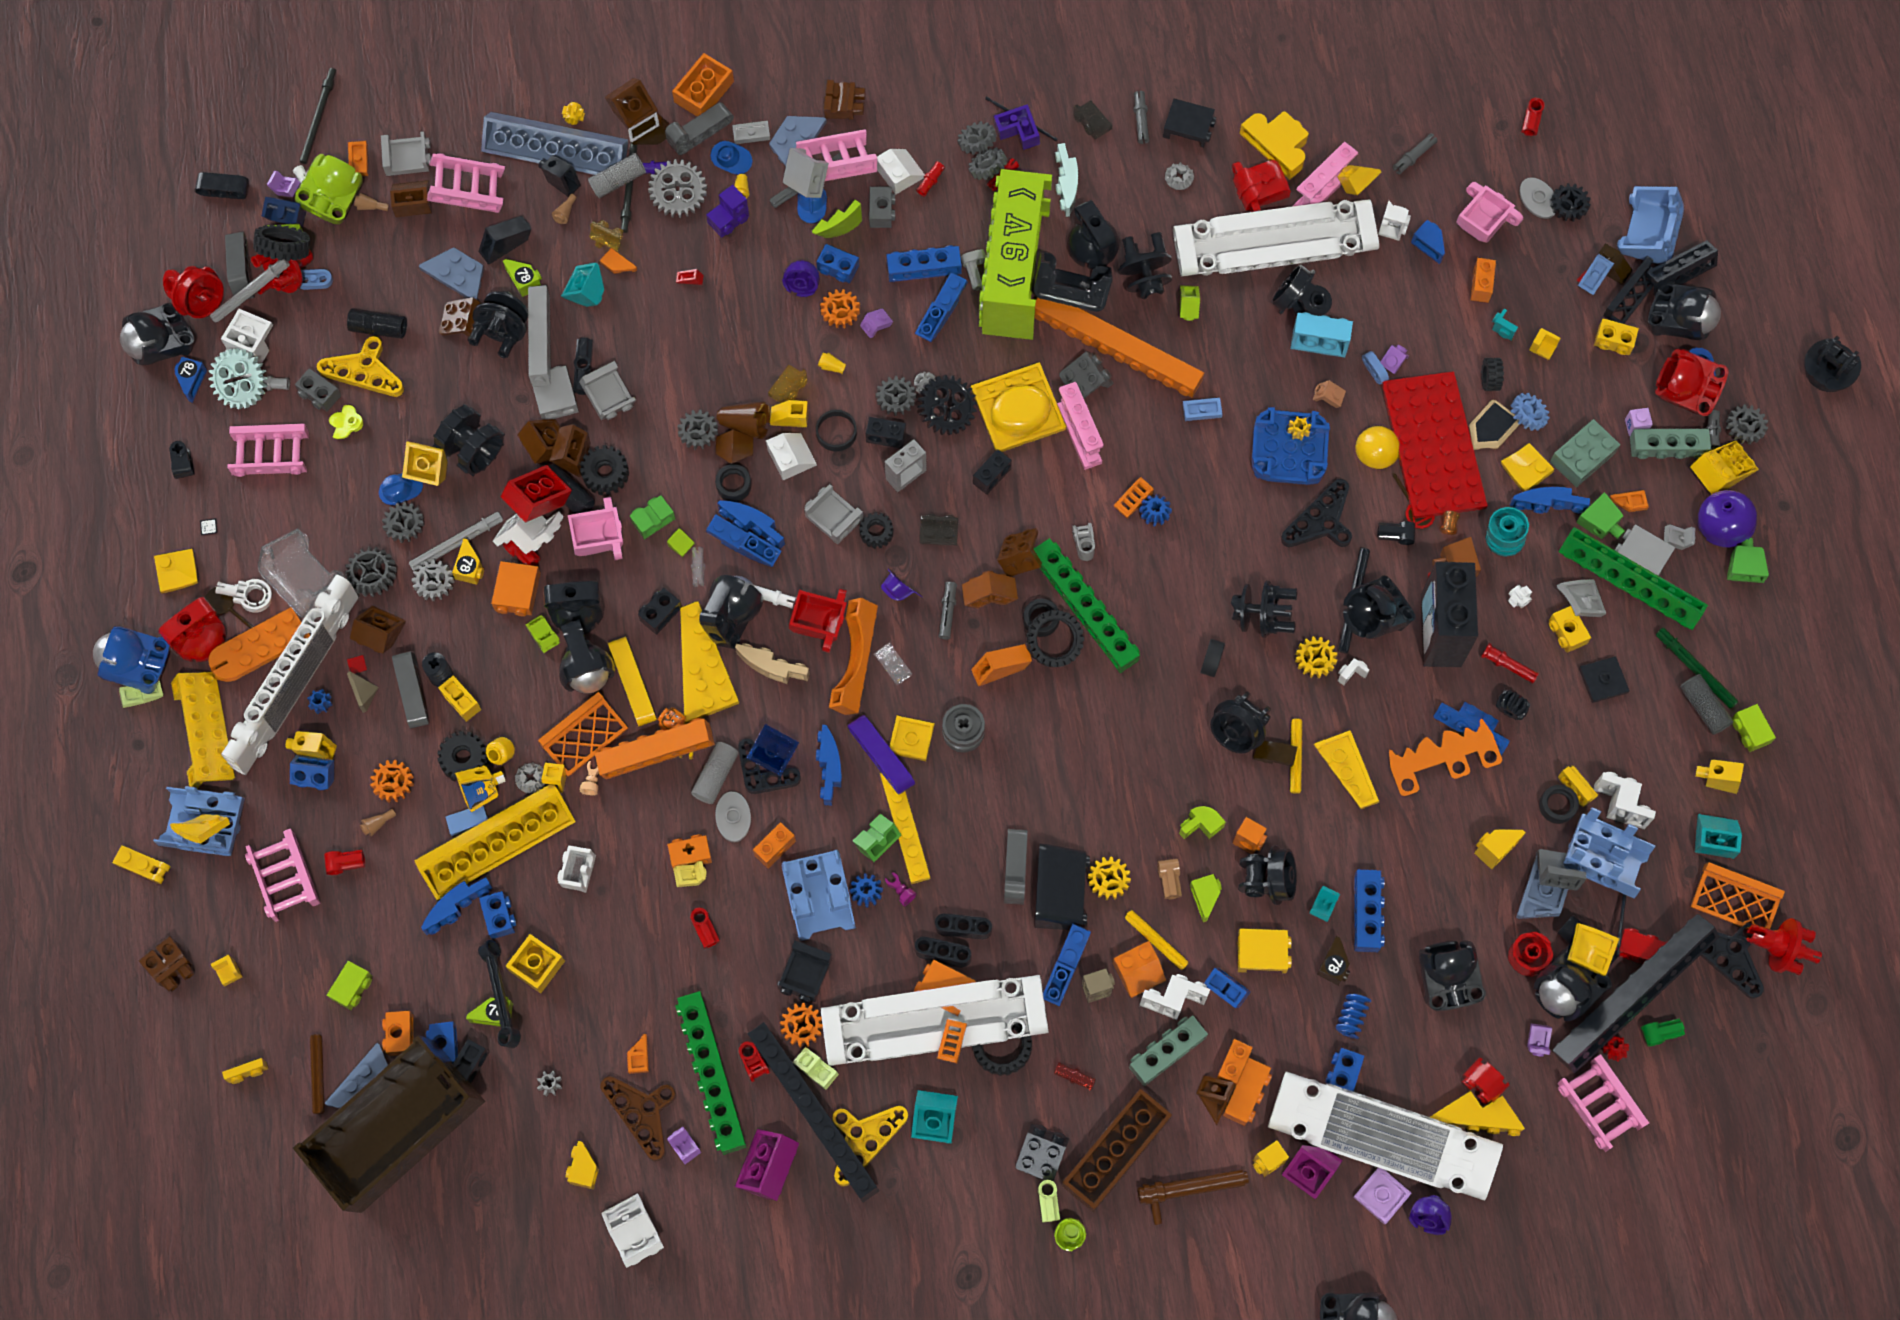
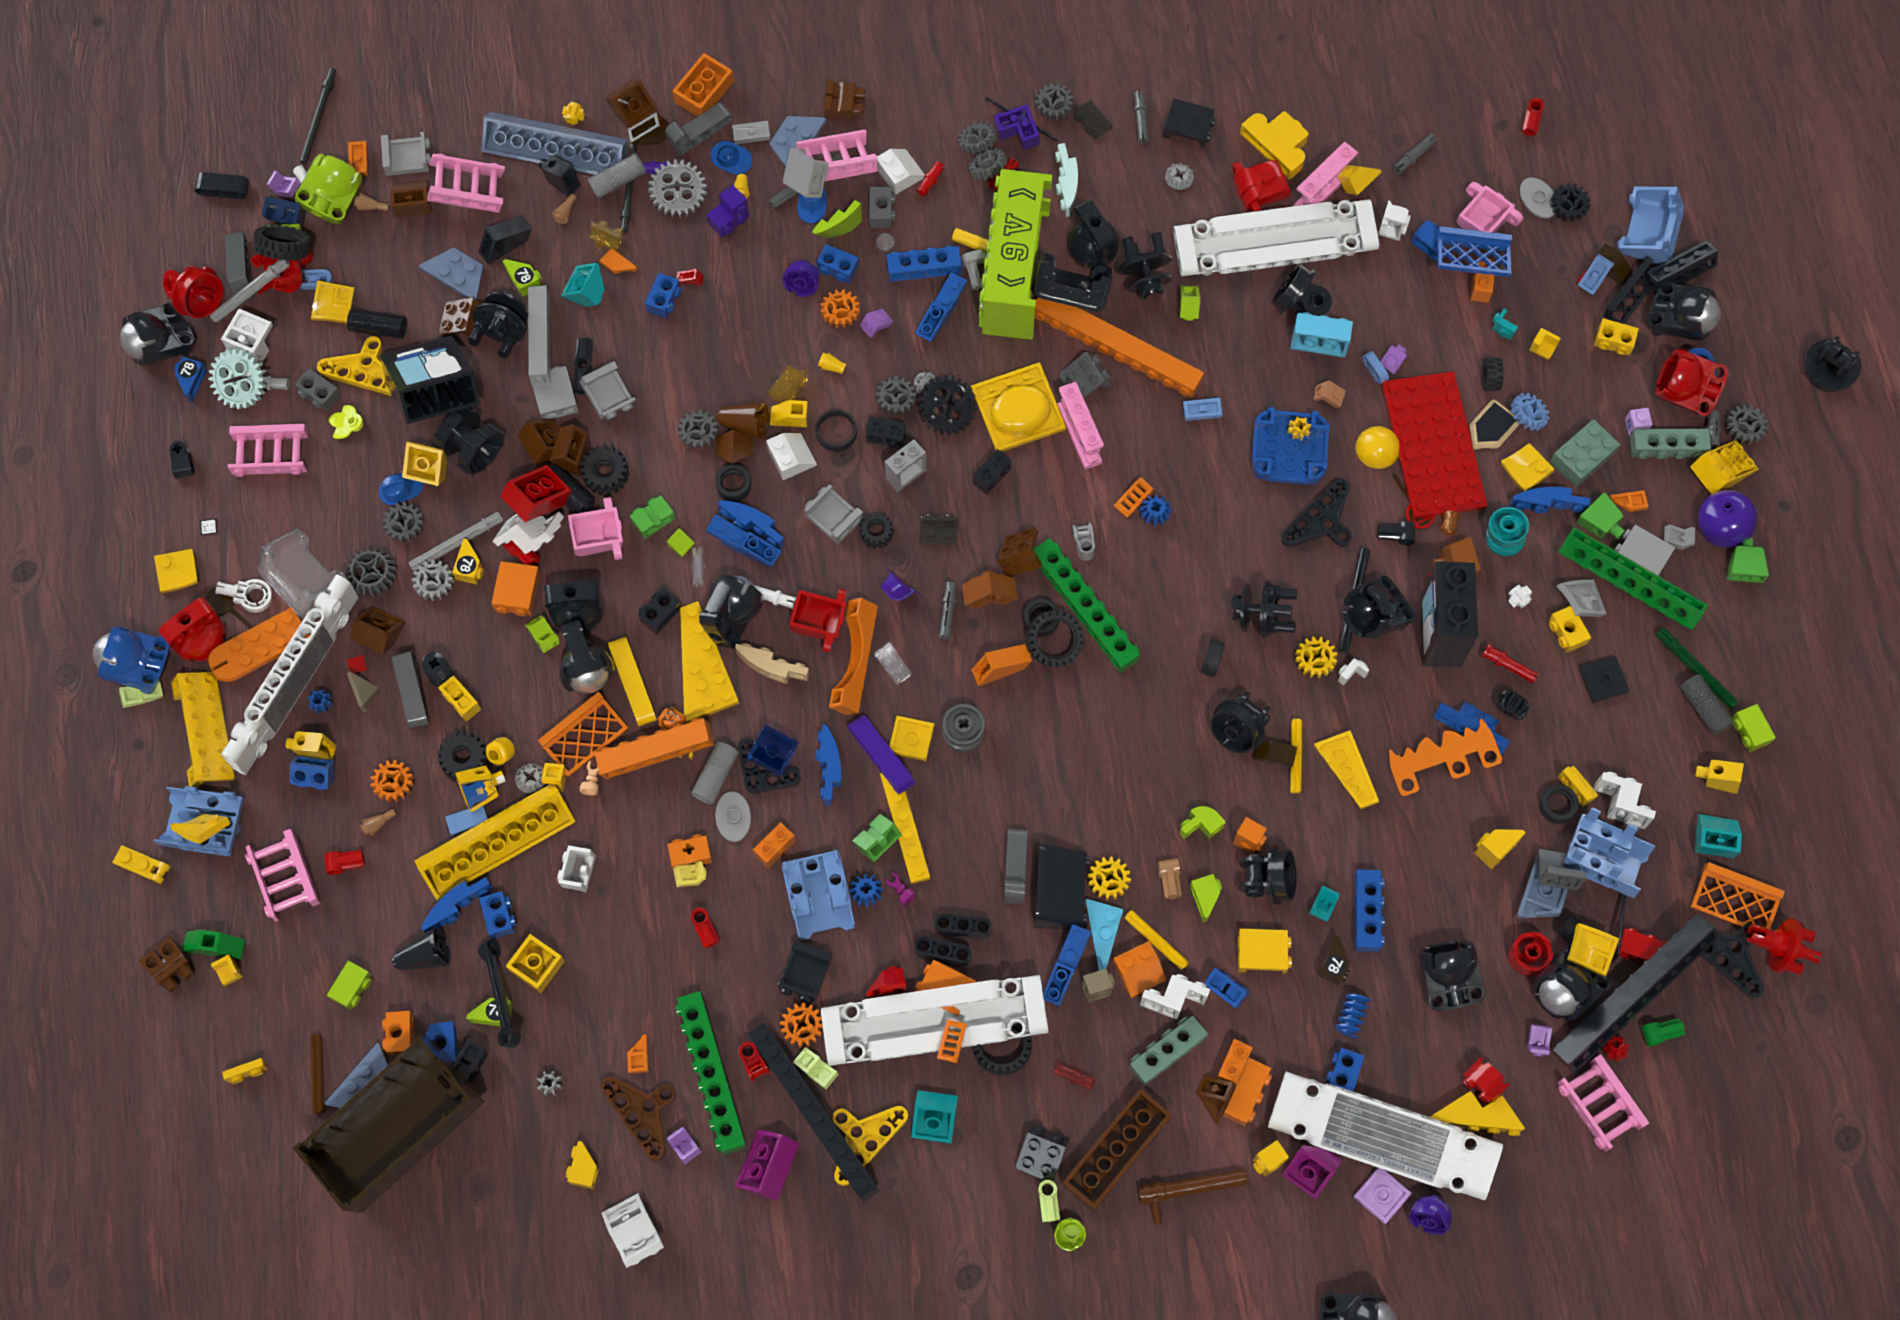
(213, 944): none -> green slope
(332, 302): none -> yellow plate
(423, 952): none -> black cone
(429, 379): none -> black brick
(658, 294): none -> blue brick
(885, 242): none -> clear plate
(888, 983): none -> red slope
(969, 239): none -> yellow piece
(1061, 105): none -> dark grey gear
(1104, 926): none -> medium azure wing
(1473, 240): none -> blue fence

